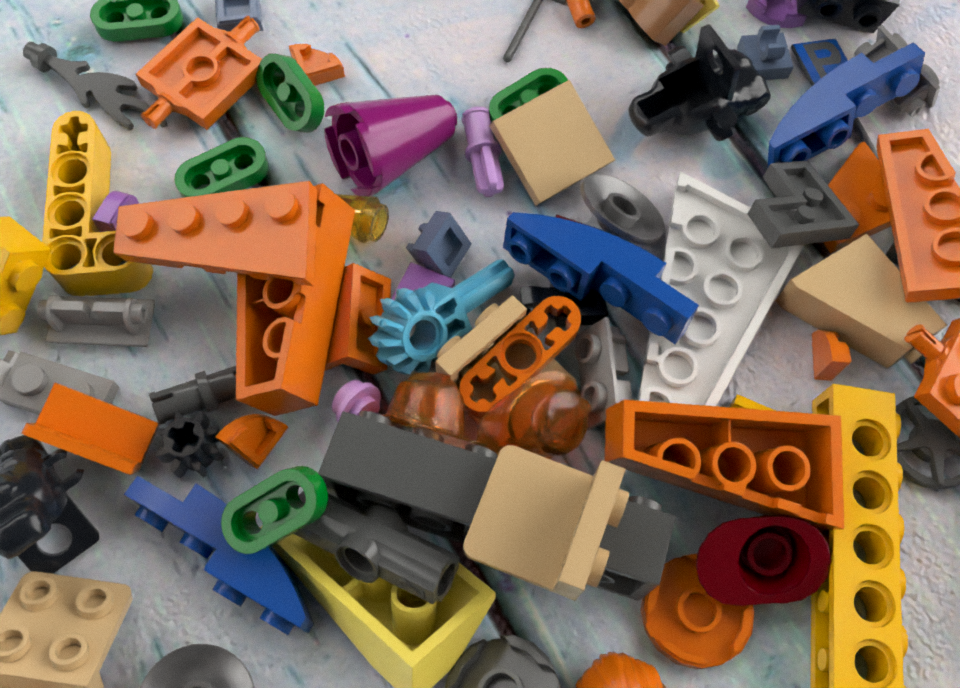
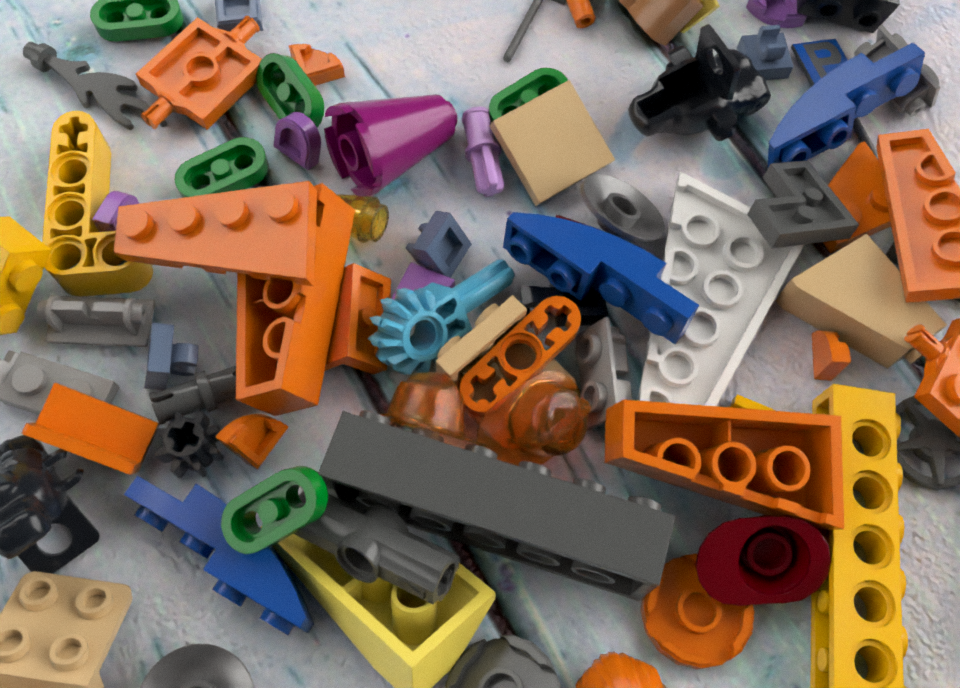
(168, 357): none -> sand blue tile
(298, 139): none -> medium lavender tile
(356, 397): lavender plate -> none
(546, 521): tan bracket -> none

